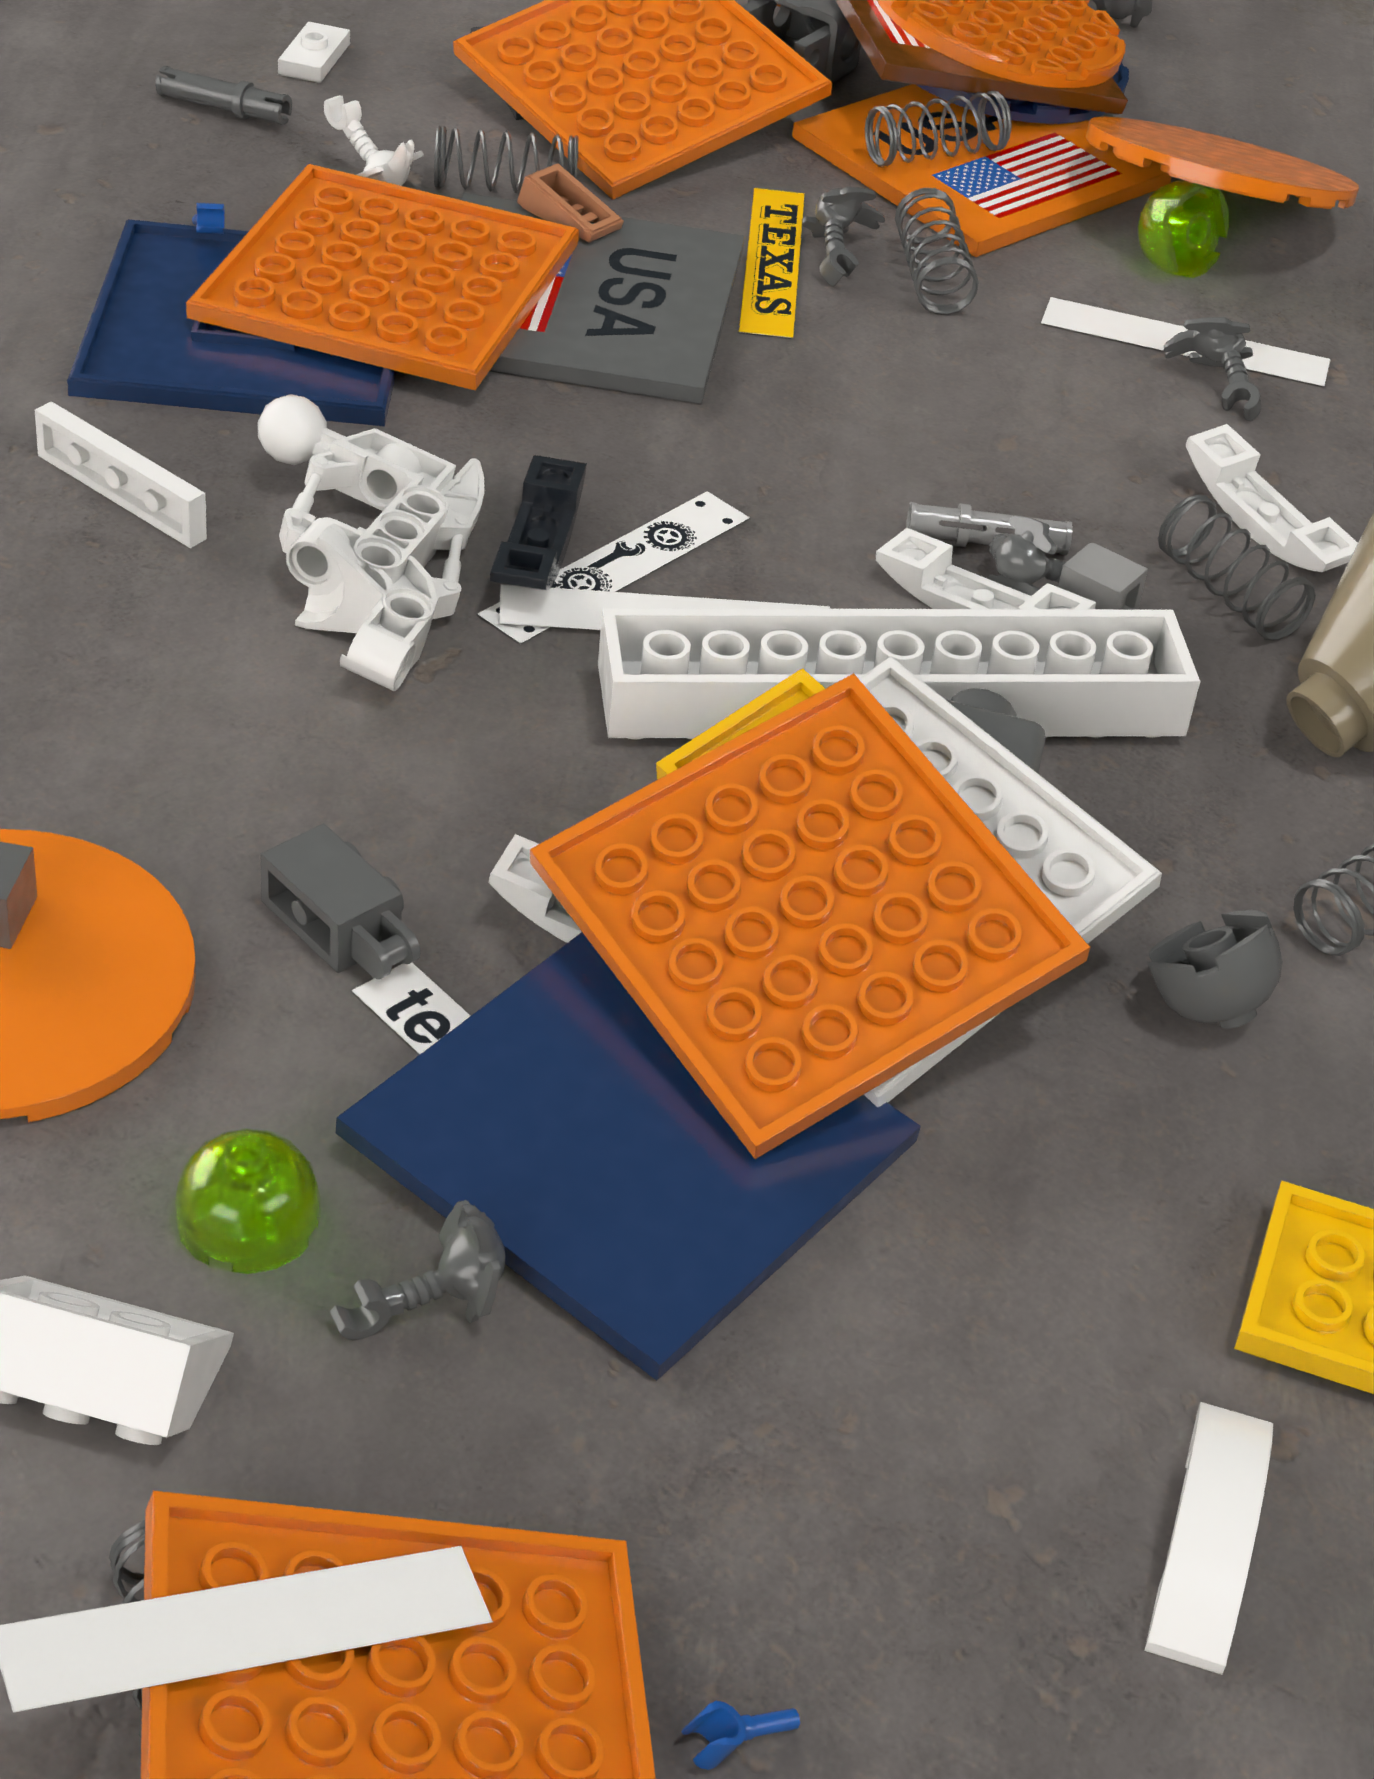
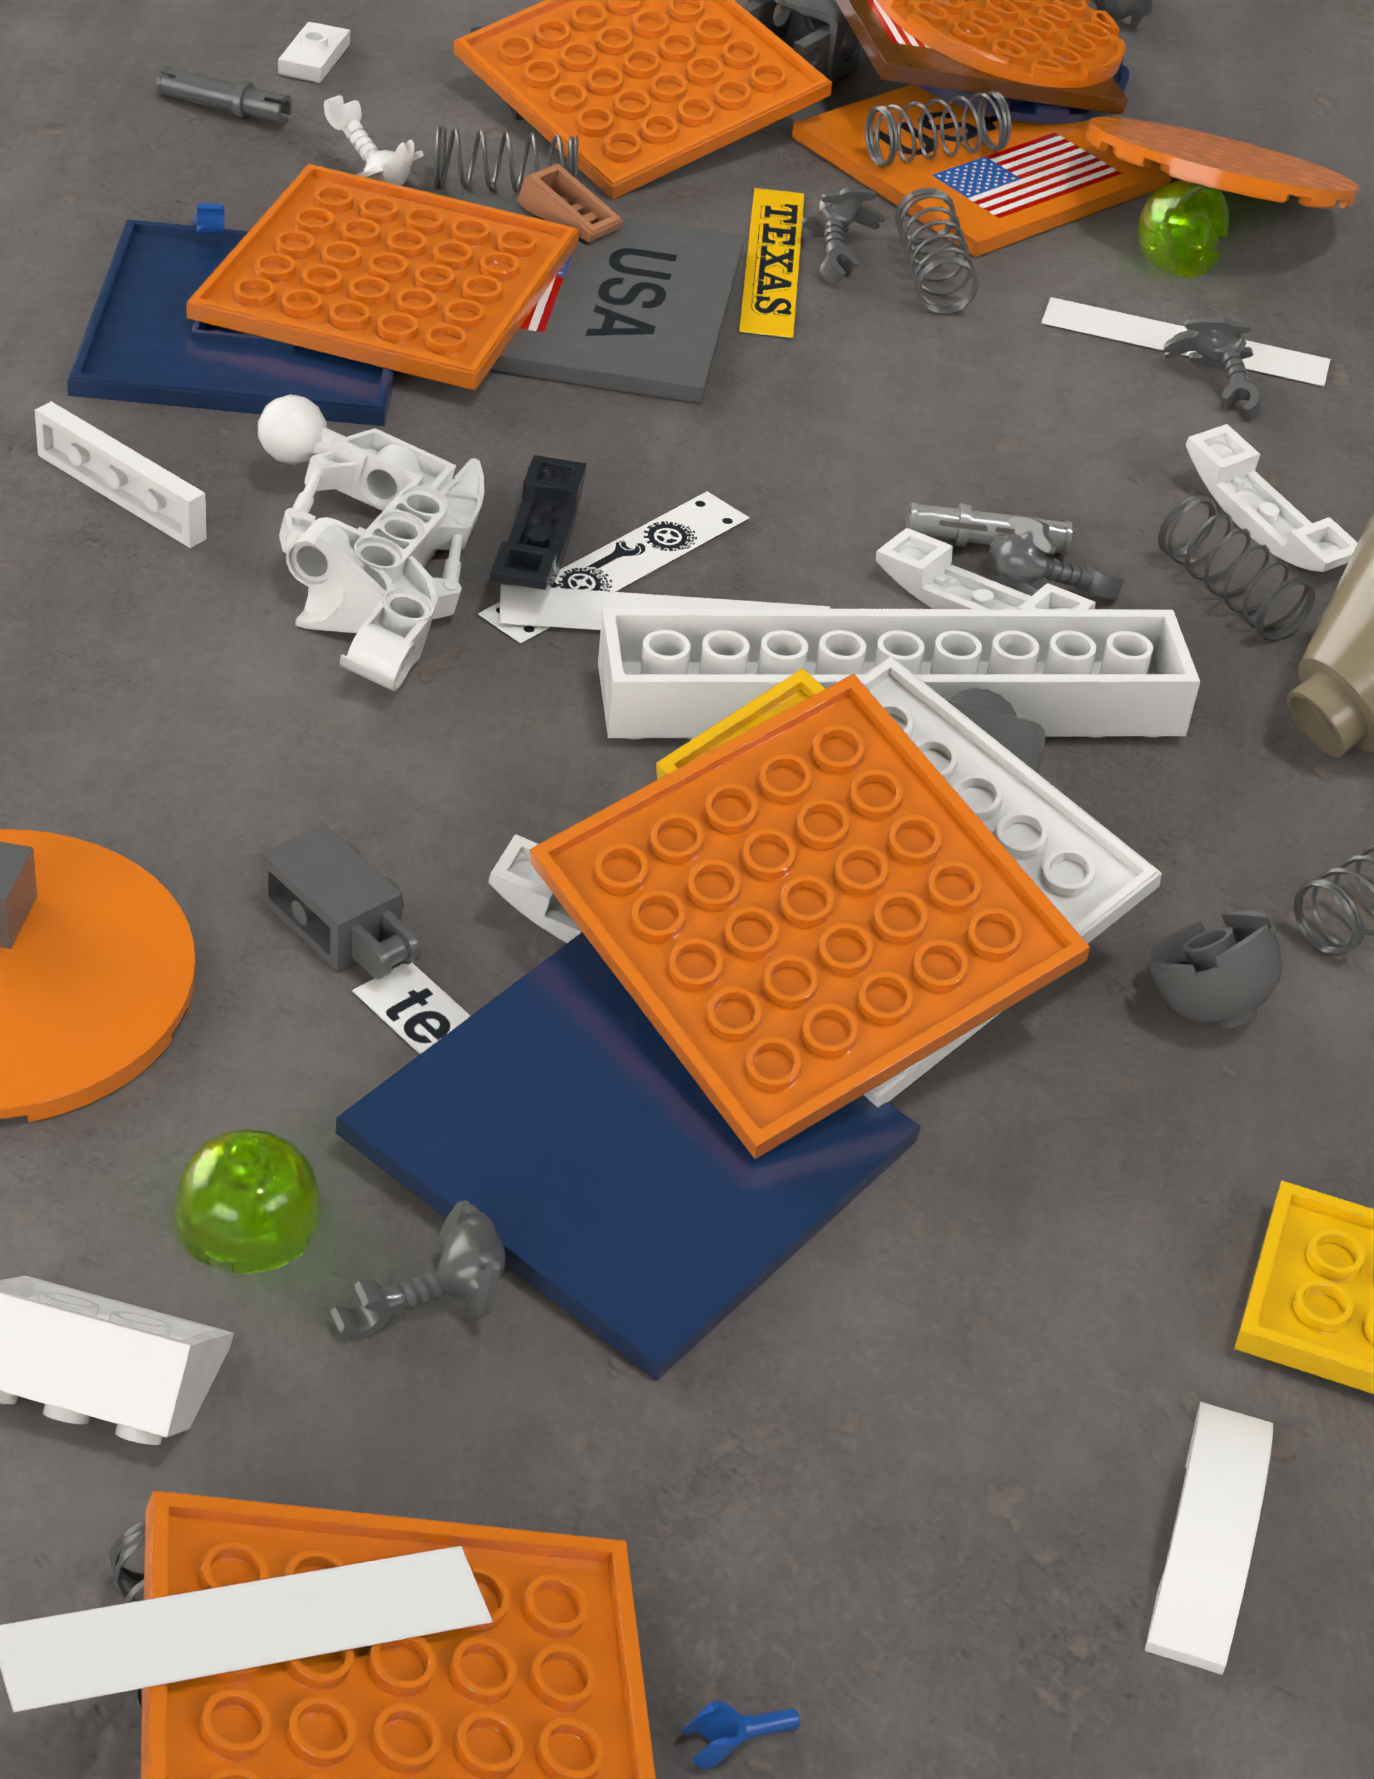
(1104, 578): light grey panel -> none

